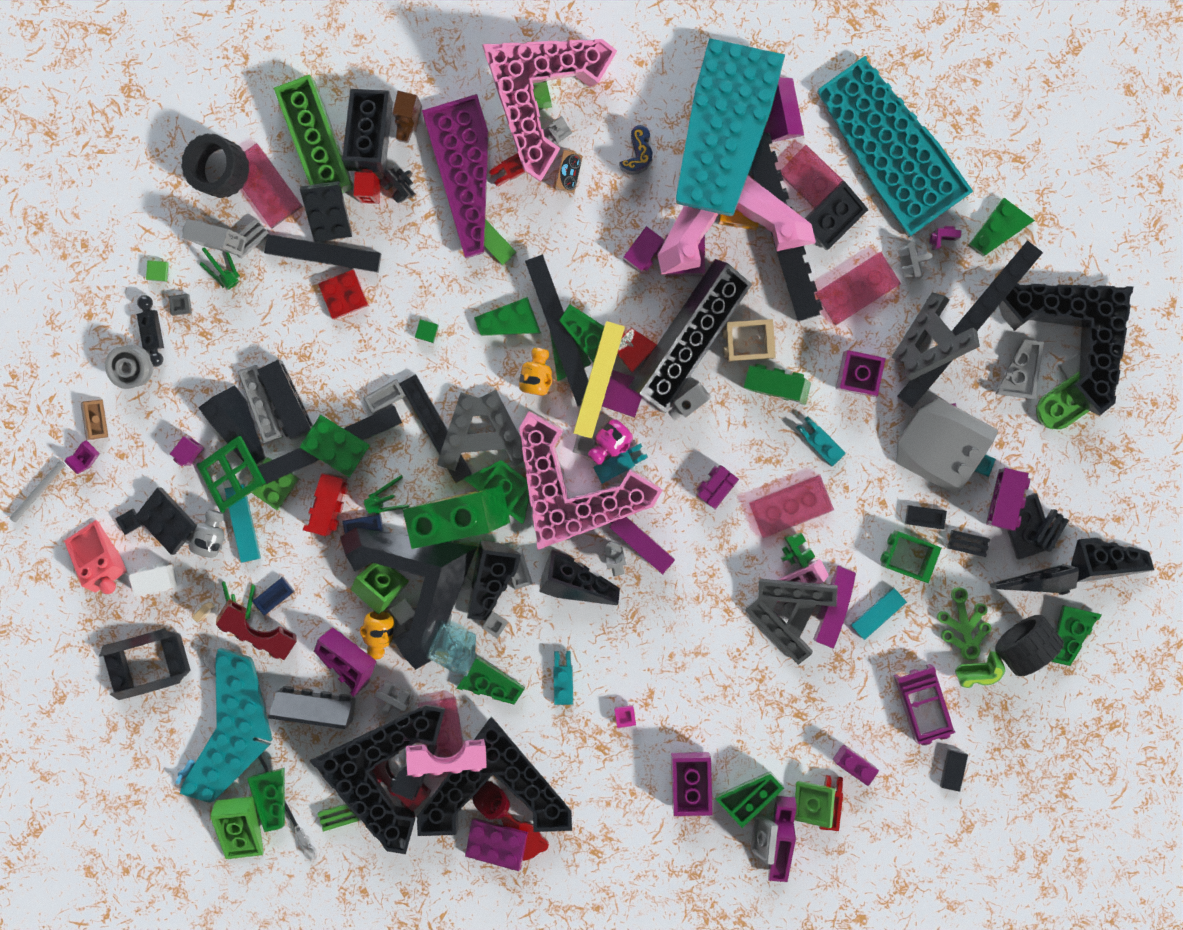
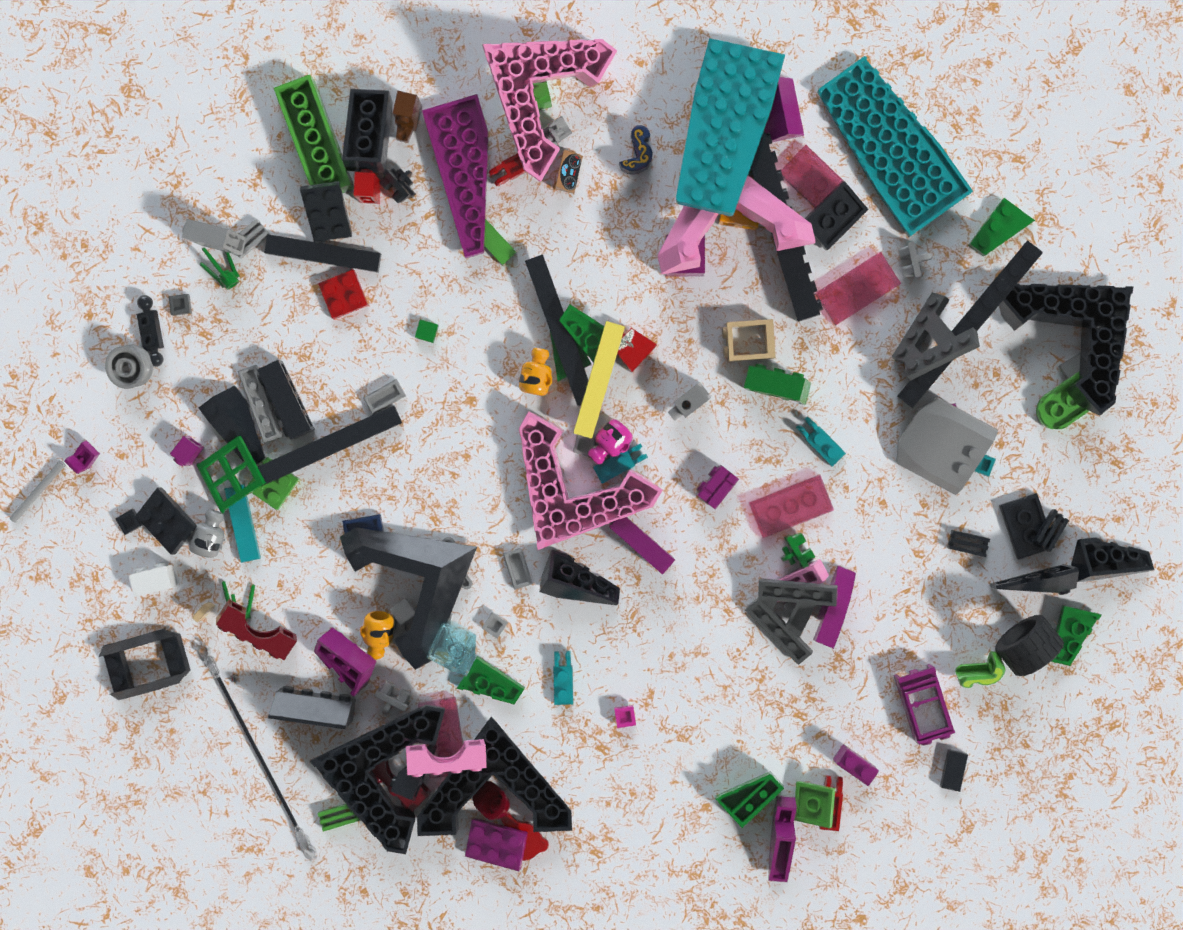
(94, 419): medium nougat slope -> none
(95, 558): coral slope -> none
(157, 271): bright green tile -> none
(183, 773): medium azure piece -> none
(195, 159): black tyre -> none
(237, 827): bright green slope -> none
(239, 720): teal wing -> none
(268, 188): clear pink tile -> none
(269, 798): green wing -> none
(273, 596): dark blue tile -> none
(327, 505): red wedge -> none
(335, 446): green plate -> none
(374, 502): green plant -> none
(379, 586): bright green slope -> none
(431, 421): black tile -> none
(456, 517): green brick -> none
(458, 441): dark grey plate -> none
(492, 573): black wedge -> none
(508, 319): green wing -> none
(513, 484): green wing -> none
(615, 558): light grey hips -> none
(619, 396): magenta tile -> none
(643, 250): magenta brick -> none
(690, 335): black brick -> none
(691, 784): magenta brick -> none
(764, 838): light grey tile -> none
(860, 373): magenta brick -> none
(878, 613): teal tile -> none
(925, 517): black tile -> none
(928, 563): green window -> none
(948, 233): magenta bracket -> none
(965, 626): bright green plant -> none
(1008, 499): magenta brick -> none
(1023, 371): light grey wing -> none

